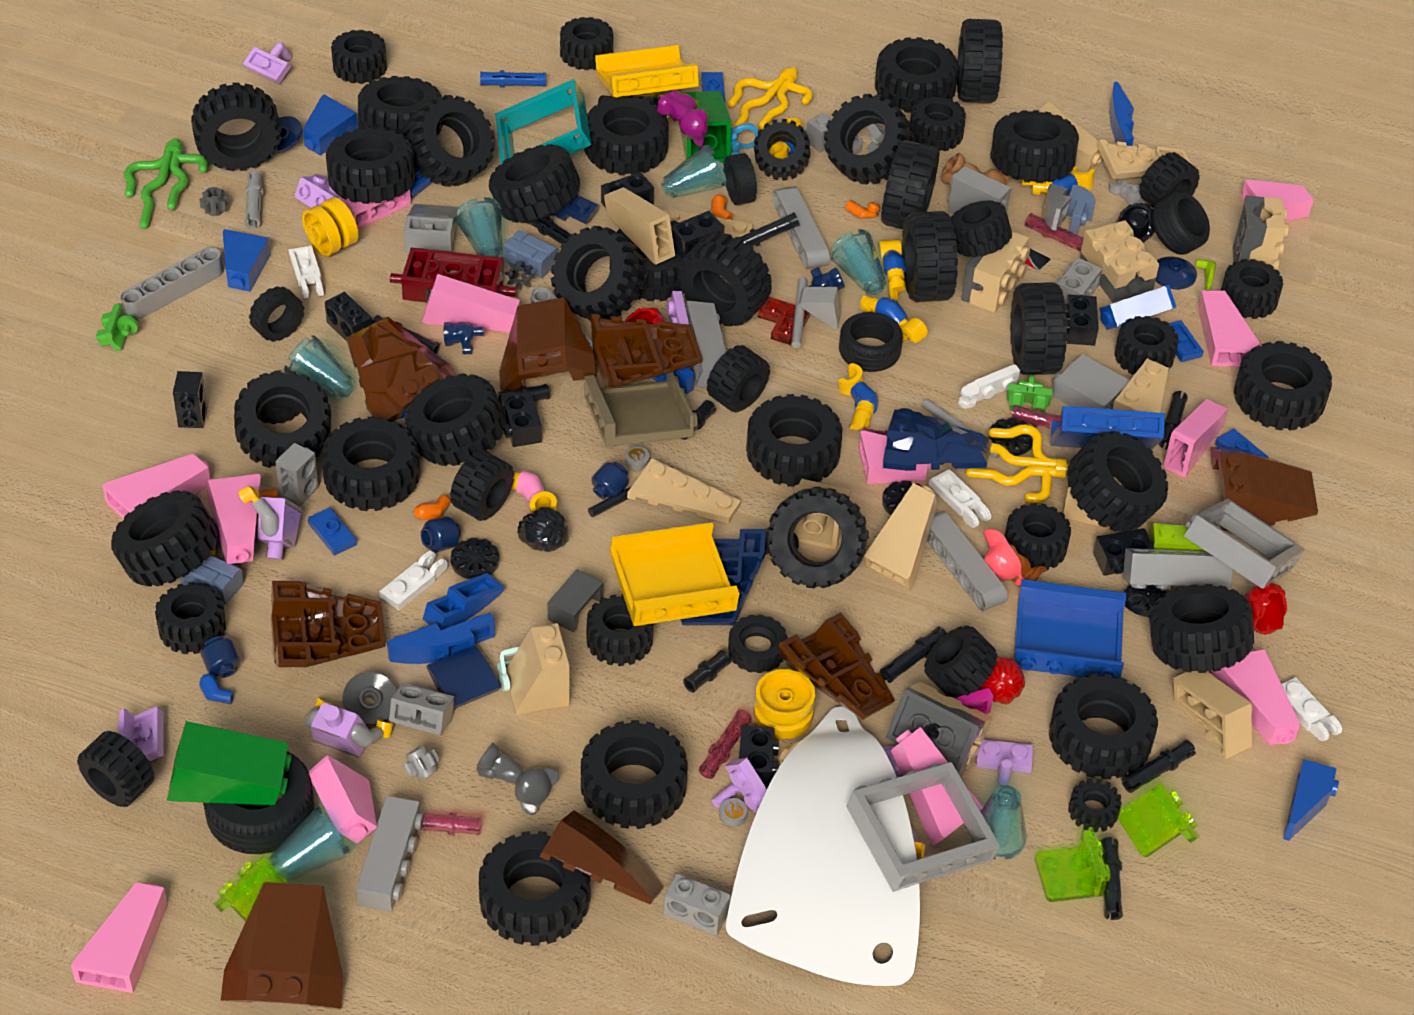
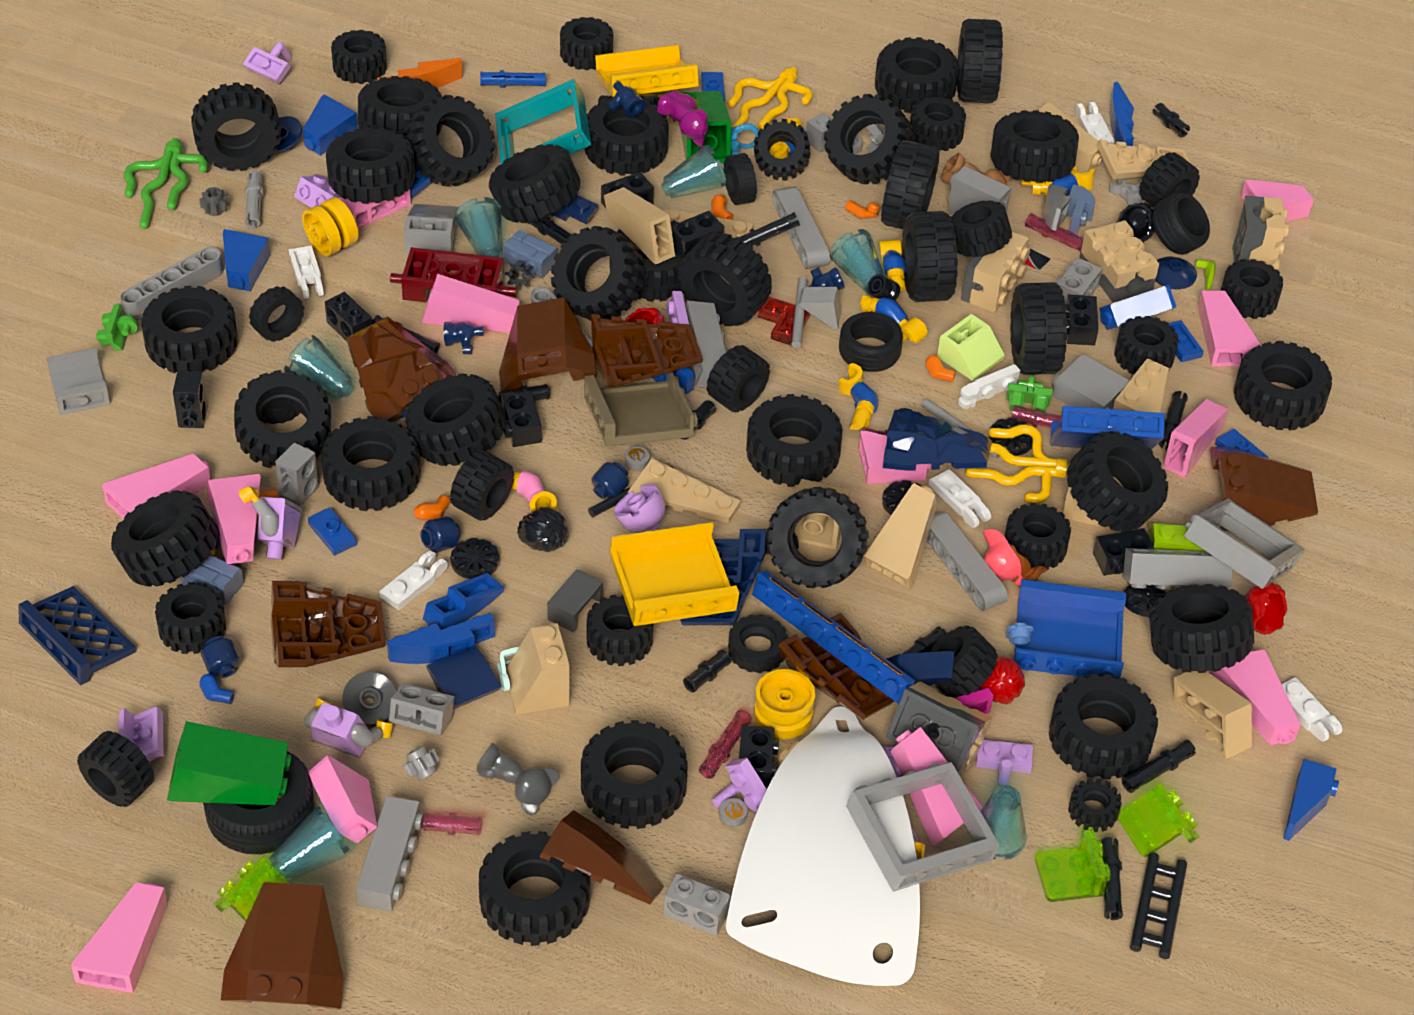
(58, 642): none -> dark blue fence
(78, 381): none -> light grey panel
(188, 309): none -> black tyre
(435, 72): none -> orange slope
(628, 98): none -> dark blue piece
(641, 510): none -> lavender cylinder
(831, 636): none -> blue plate
(881, 286): none -> black wheel
(926, 666): none -> dark blue slope
(937, 370): none -> orange arm
(970, 347): none -> yellowish green slope
(1019, 633): none -> medium blue plate
(1093, 122): none -> white hinge
(1144, 913): none -> black bar
(1171, 120): none -> black pin

